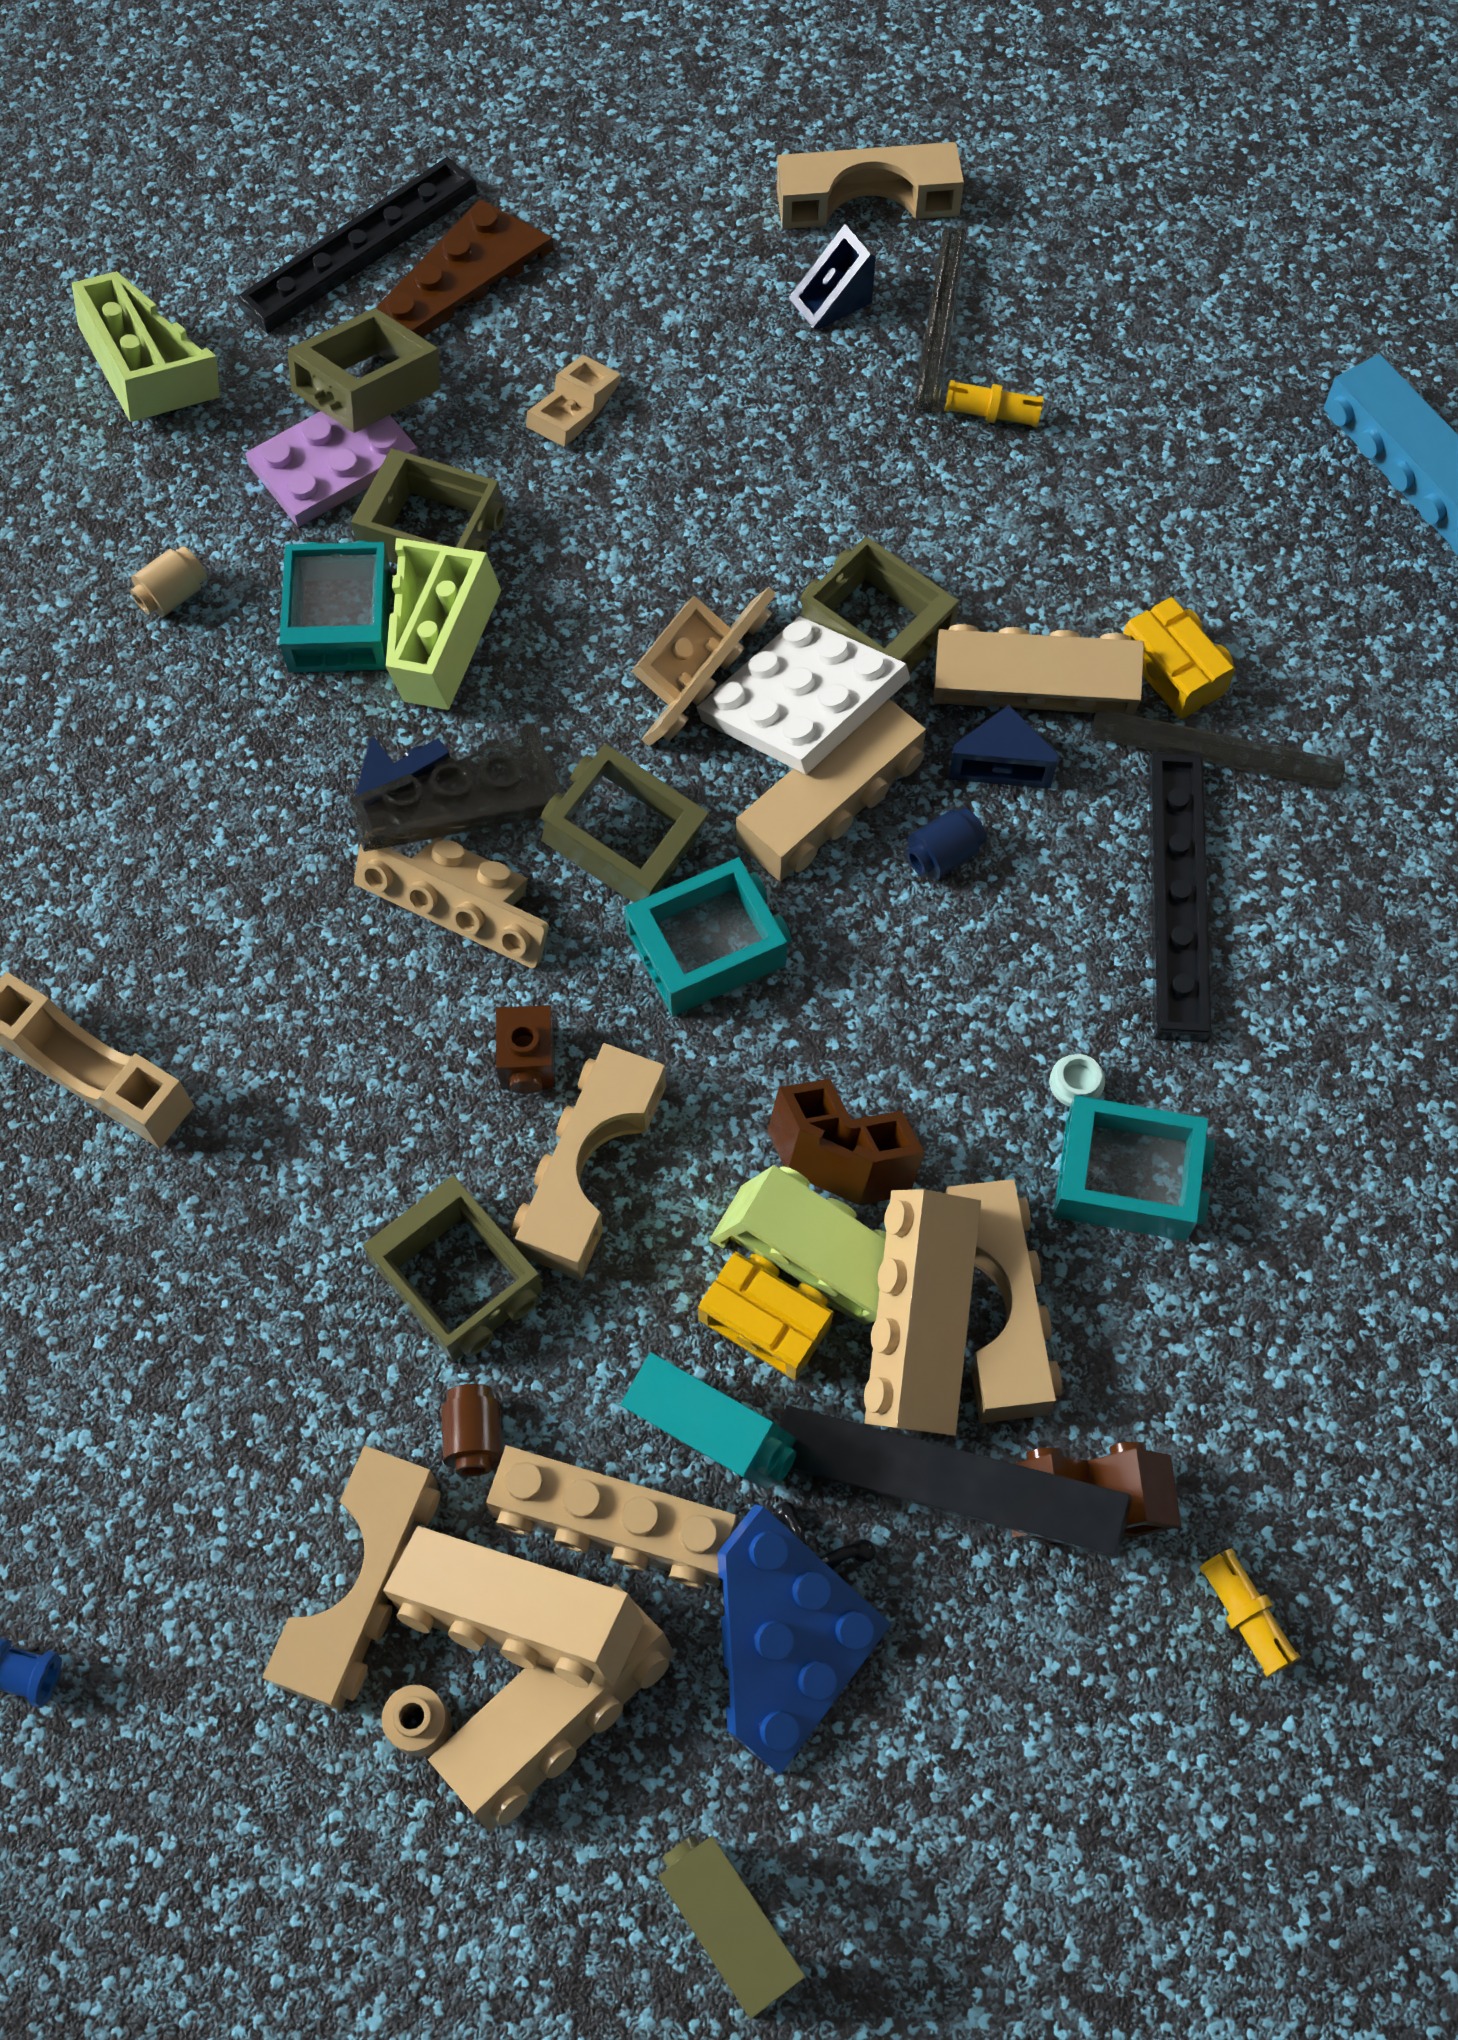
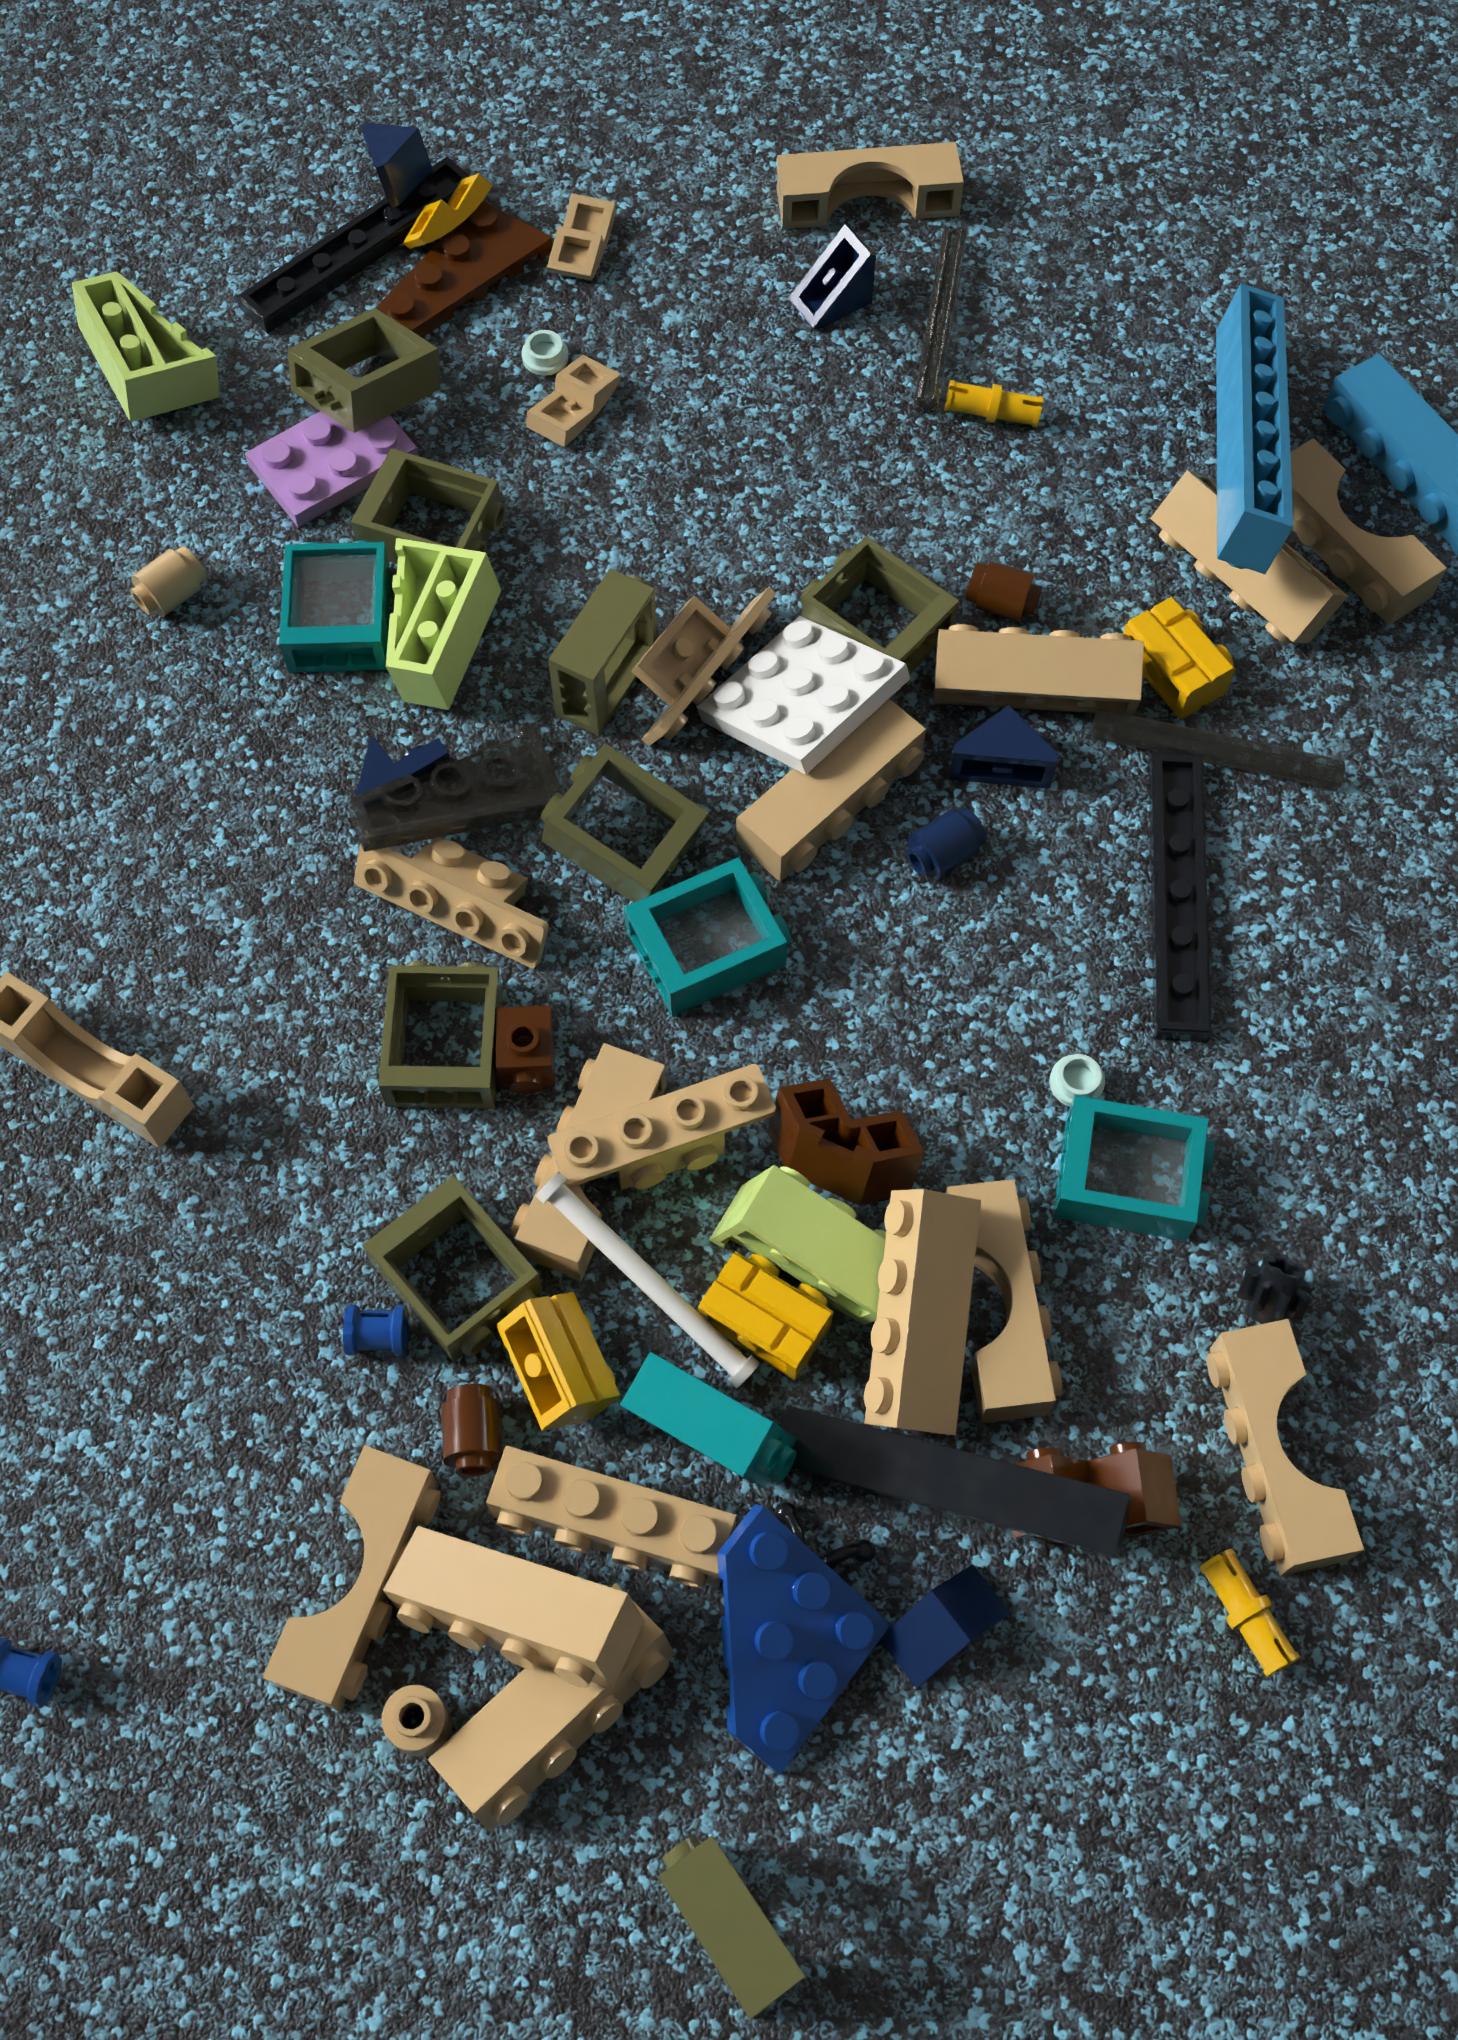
(376, 1330): none -> blue bush
(398, 158): none -> dark blue slope
(438, 1084): none -> olive window
(442, 217): none -> yellow slope
(544, 353): none -> light aqua plate
(558, 1360): none -> yellow brick
(582, 237): none -> tan slope
(600, 649): none -> olive window
(647, 1280): none -> white bar
(663, 1132): none -> tan bracket
(944, 1625): none -> dark blue slope
(1003, 590): none -> reddish brown brick
(1252, 431): none -> dark azure brick
(1275, 1290): none -> black gear
(1289, 595): none -> tan brick
(1302, 1519): none -> tan arch
(1386, 572): none -> tan arch

